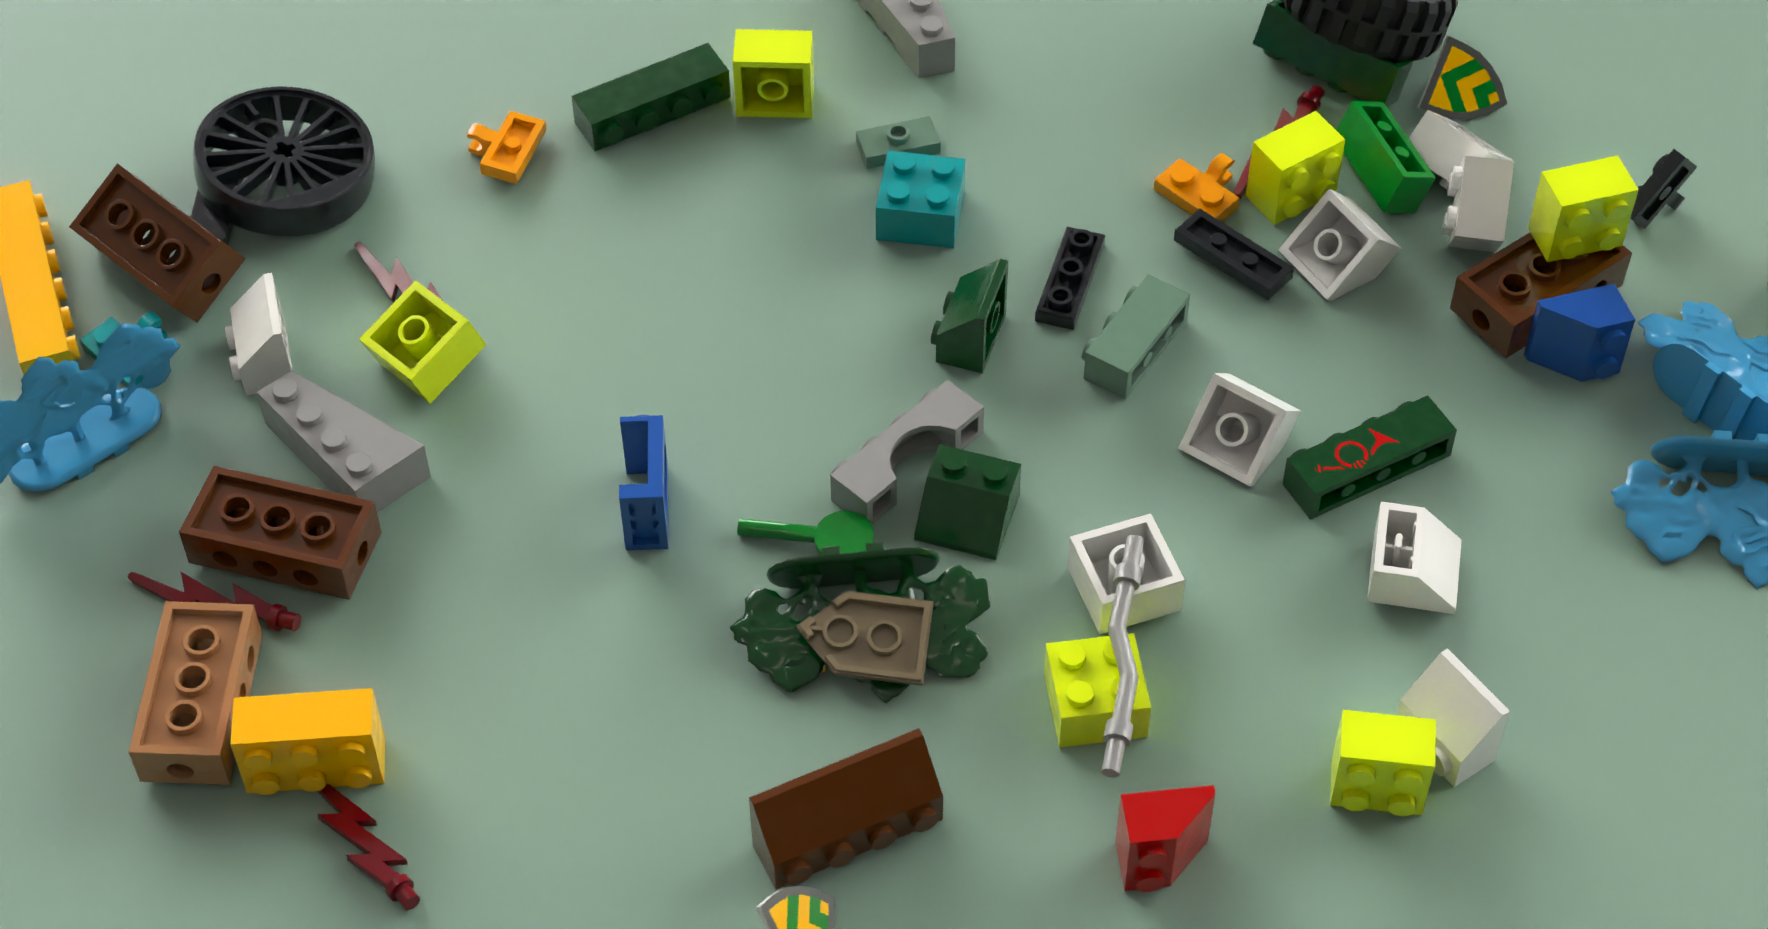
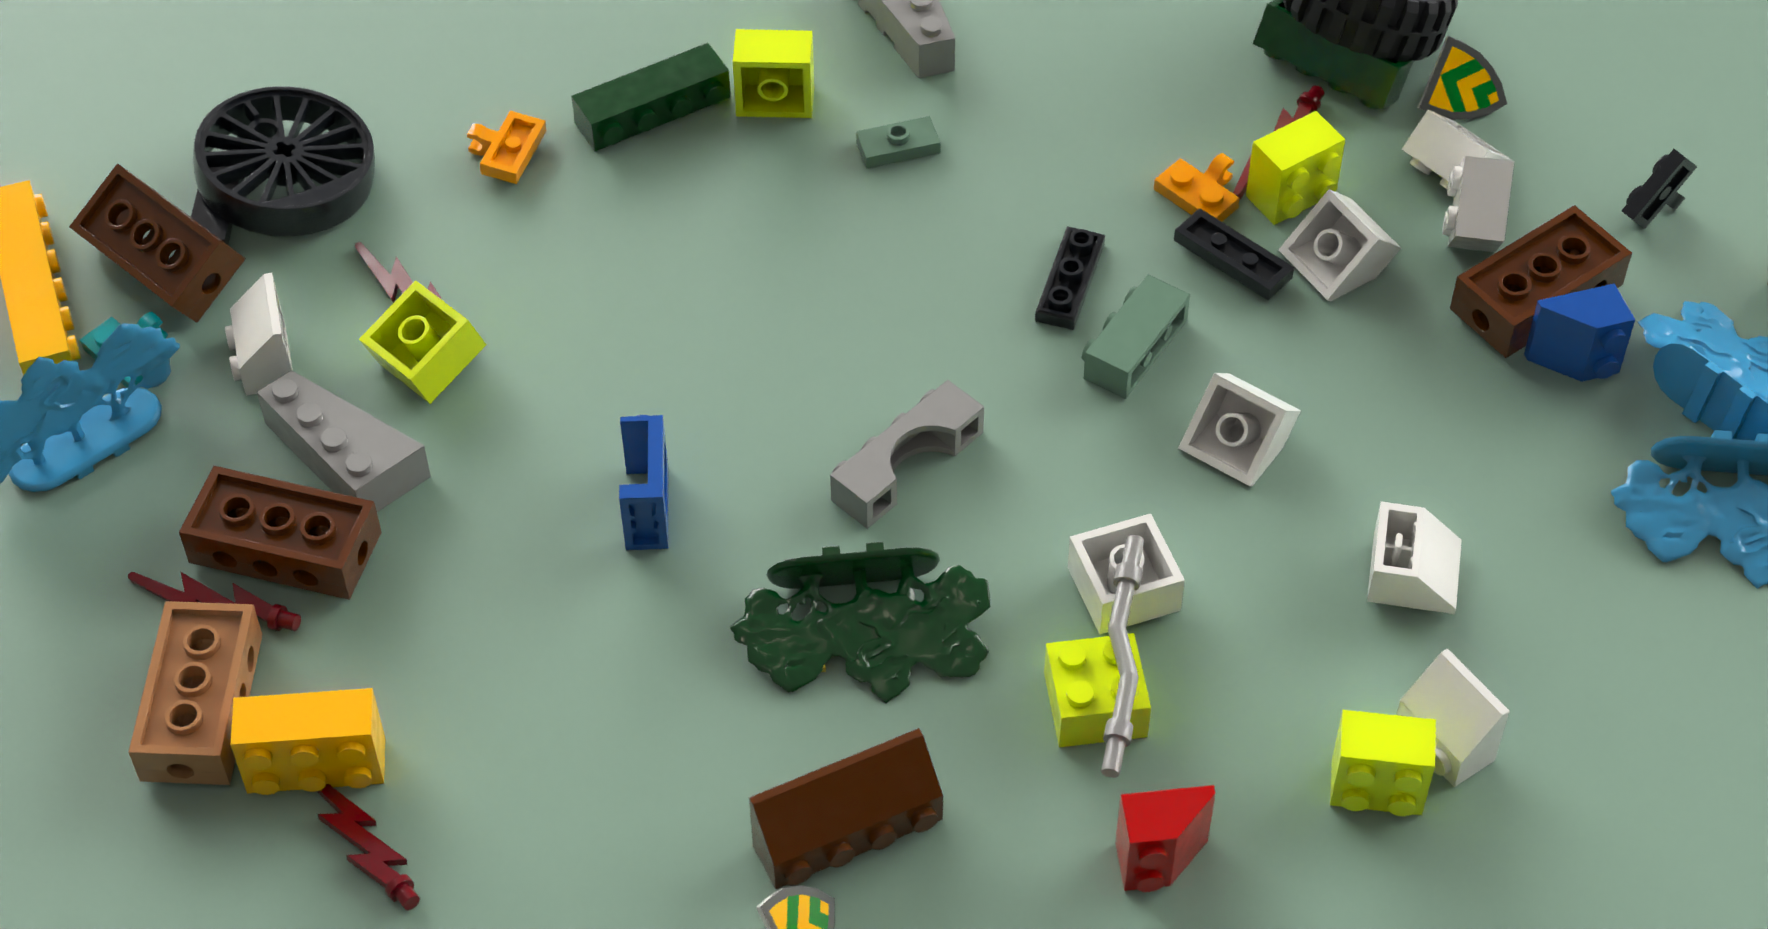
(840, 528): green piece -> none
(872, 636): dark tan tile -> none
(920, 199): teal brick -> none
(968, 501): dark green slope -> none
(972, 318): dark green slope -> none
(1368, 456): dark green brick -> none
(1384, 157): green brick -> none
(1582, 208): neon yellow brick -> none

